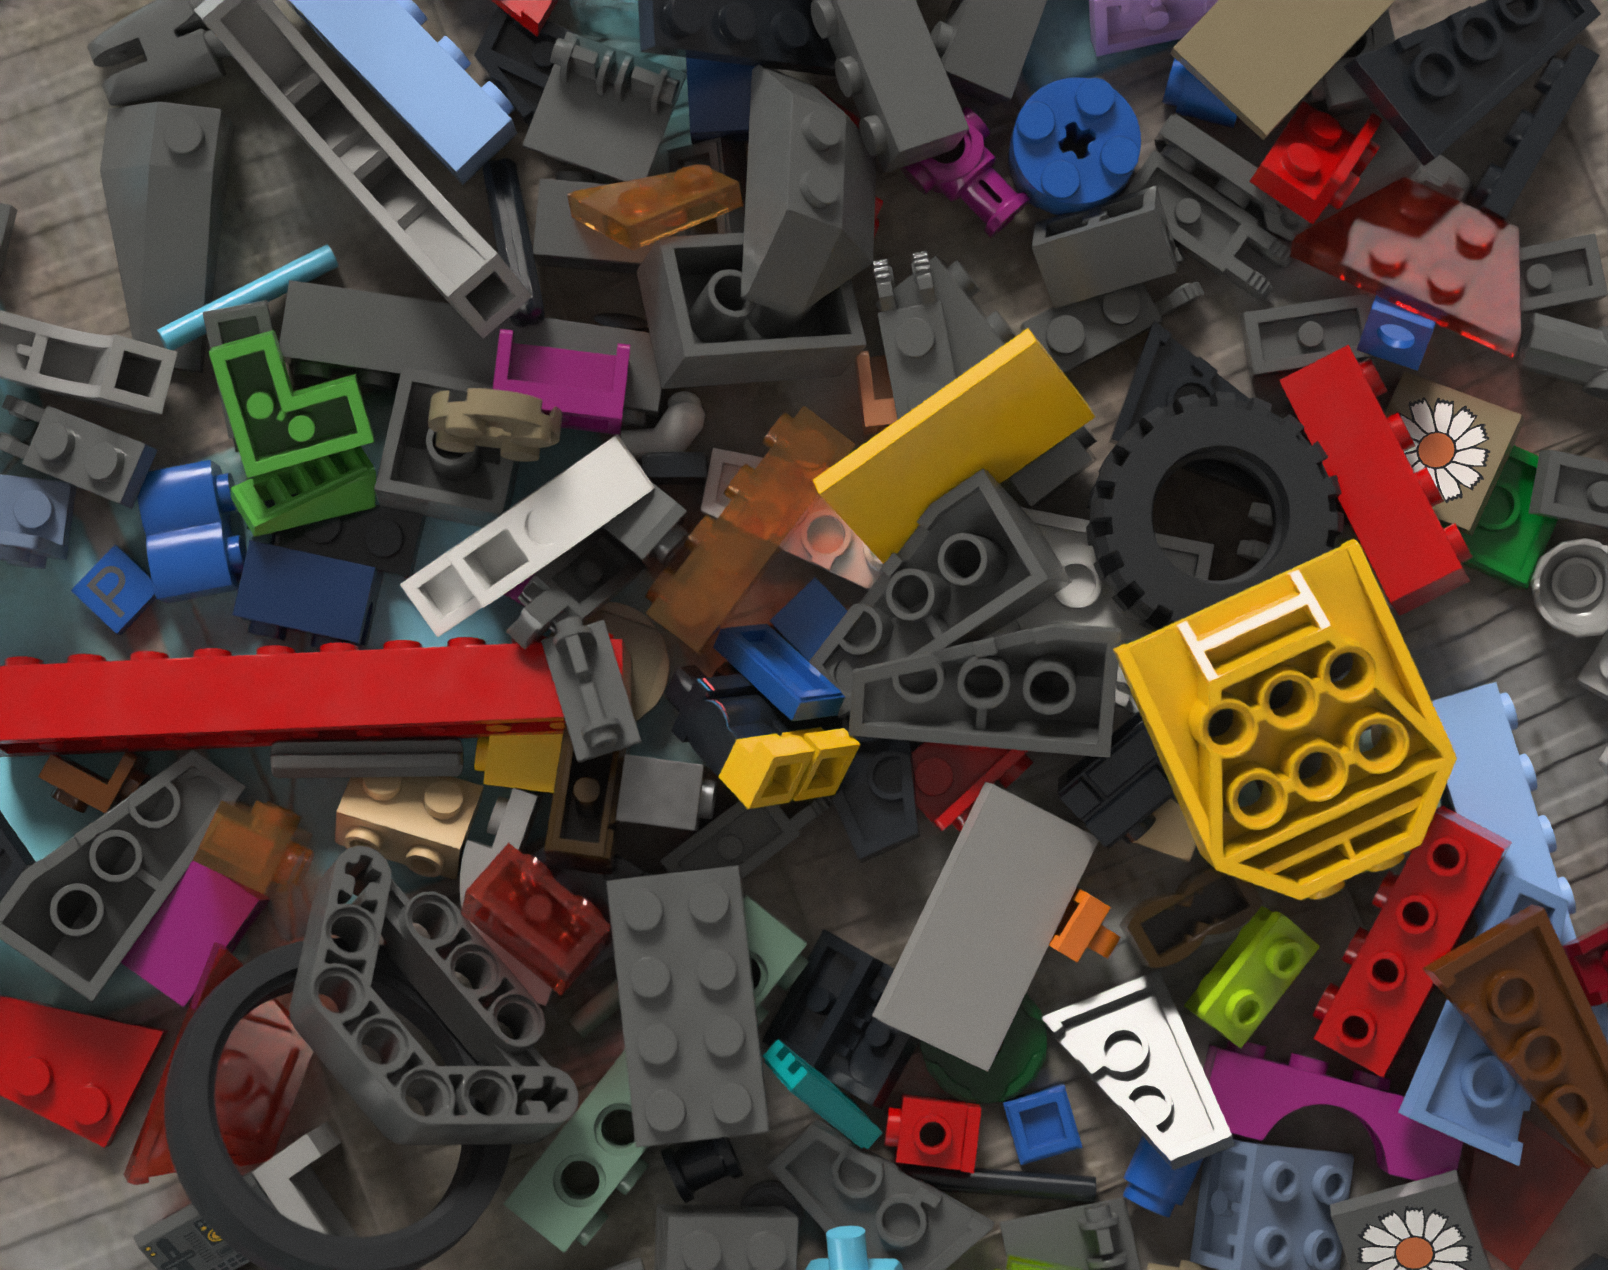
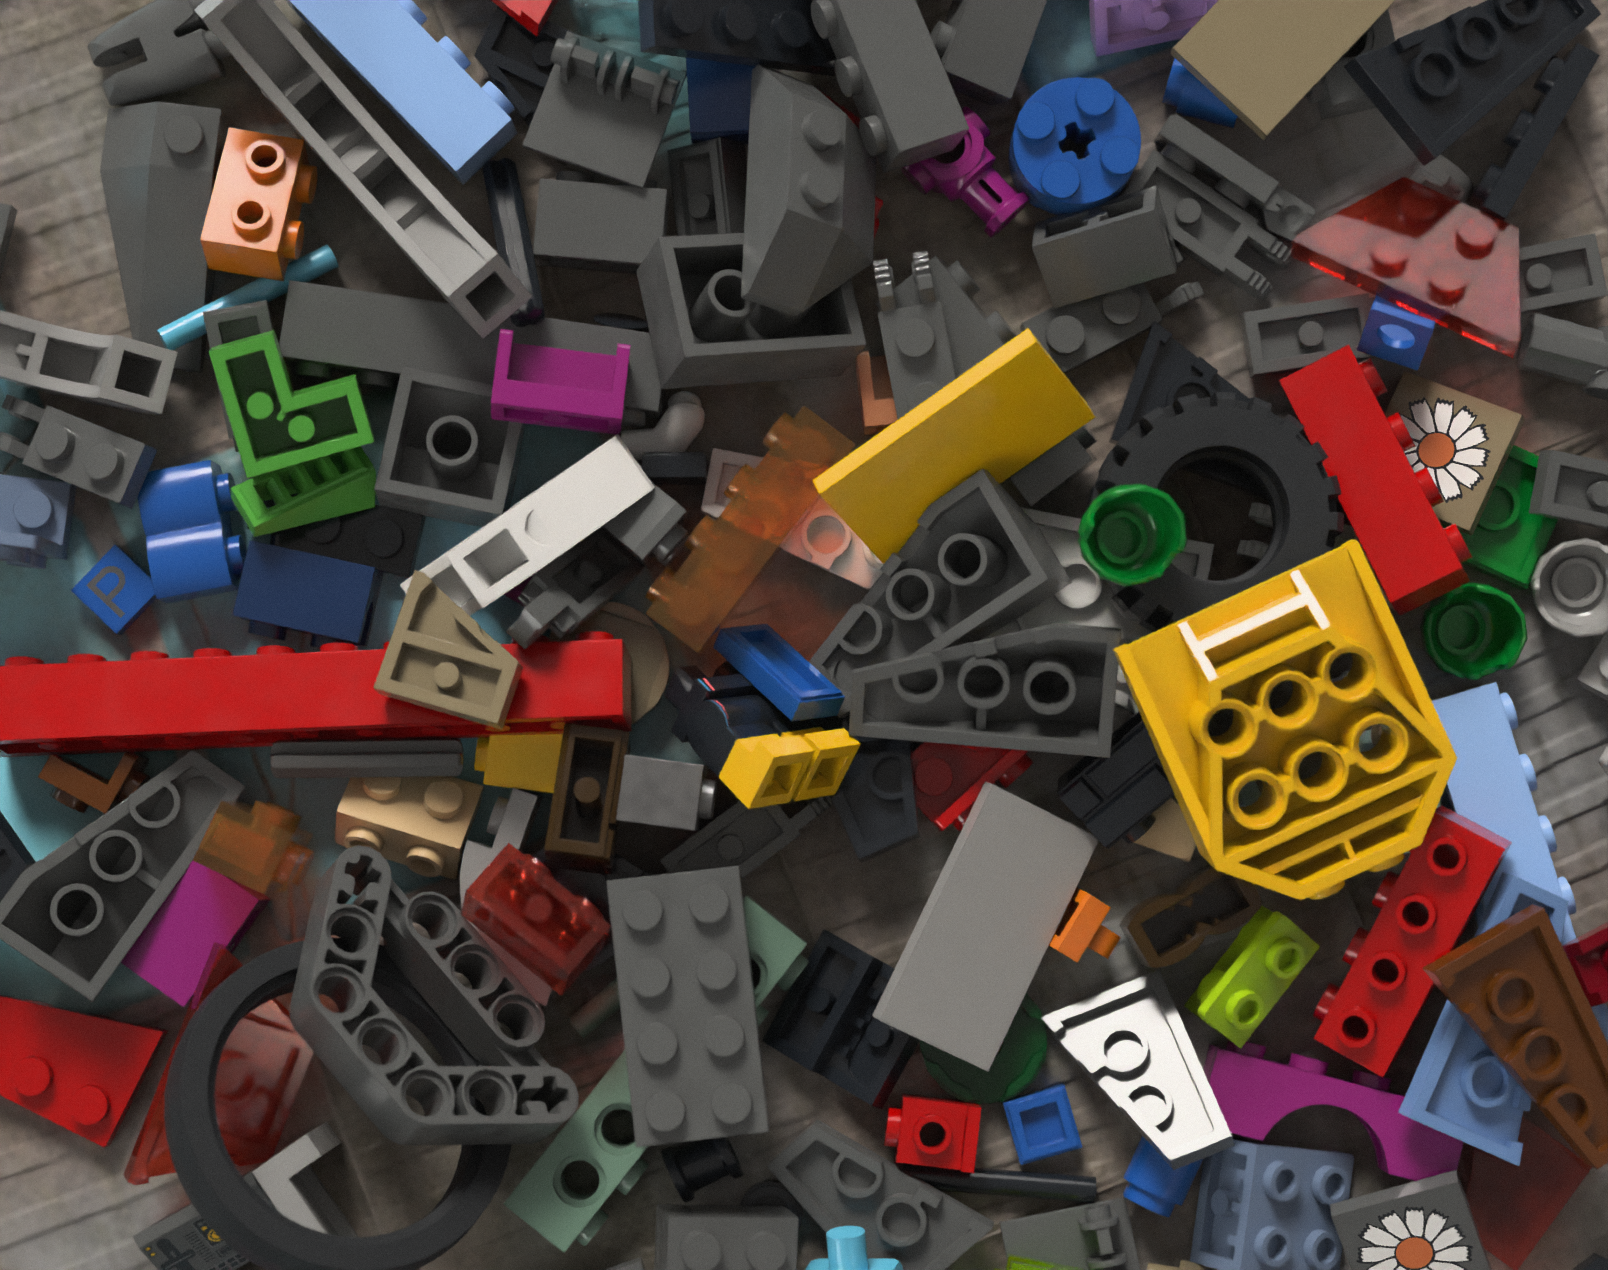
(258, 204): none -> orange brick
(446, 659): none -> dark tan wing
(494, 421): dark tan plate -> none
(590, 689): dark grey hinge -> none
(656, 205): clear orange wing -> none
(809, 618): blue tile -> none
(821, 1095): teal tile -> none
(1131, 534): none -> green hair
(1316, 162): red bracket -> none
(1473, 631): none -> green hair

